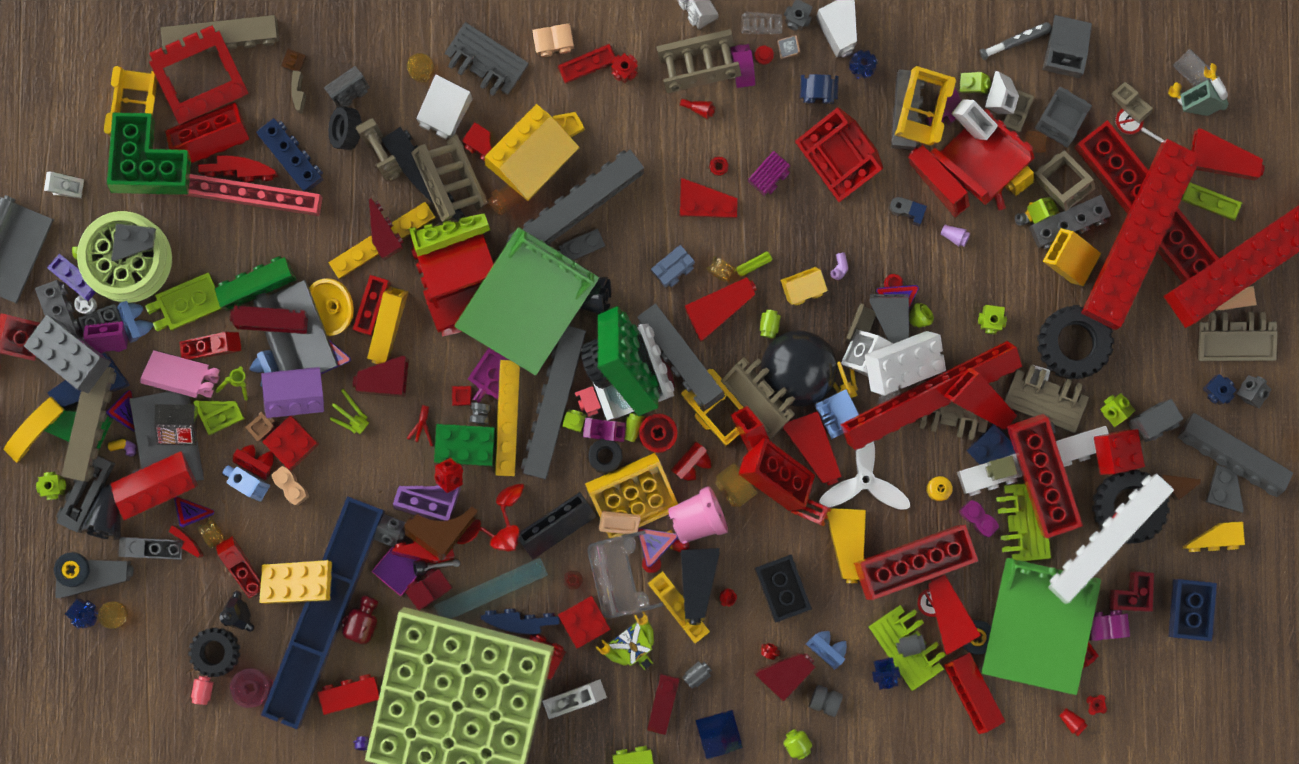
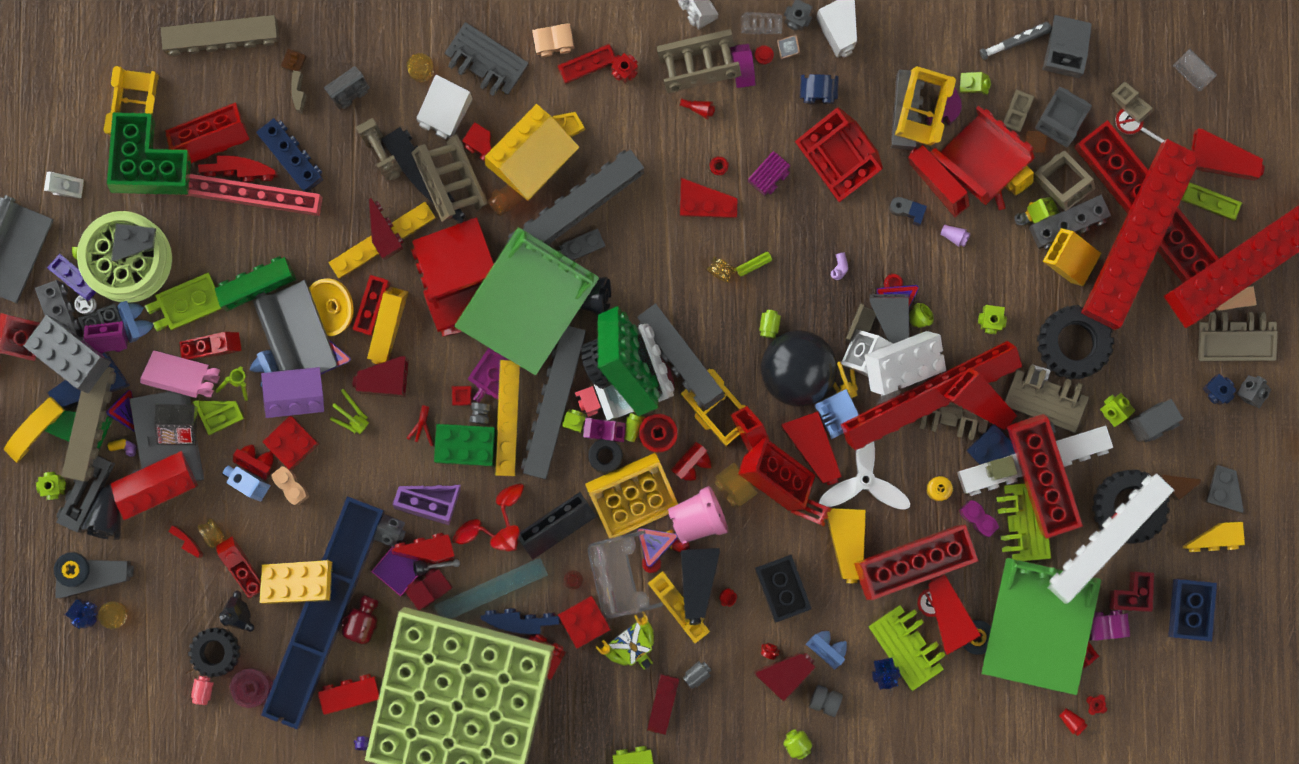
(150, 548): dark grey slope -> none
(190, 512): piece -> none
(210, 99): red hinge -> none
(261, 426): medium nougat bracket -> none
(269, 319): dark red door -> none
(343, 128): black tyre -> none
(439, 536): reddish brown arch -> none
(448, 475): red brick -> none
(450, 232): lime wing -> none
(574, 699): white slope -> none
(619, 522): light nougat tile -> none
(673, 266): sand blue brick -> none
(716, 308): red slope -> none
(719, 734): clear blue slope -> none
(747, 390): dark tan hinge -> none
(804, 286): yellow brick -> none
(863, 70): clear blue brick -> none
(910, 645): dark grey brick -> none
(974, 119): white brick -> none
(974, 693): red brick -> none
(1002, 95): white slope -> none
(1119, 451): red brick -> none
(1203, 98): sand green torso -> none
(1235, 455): dark grey brick -> none

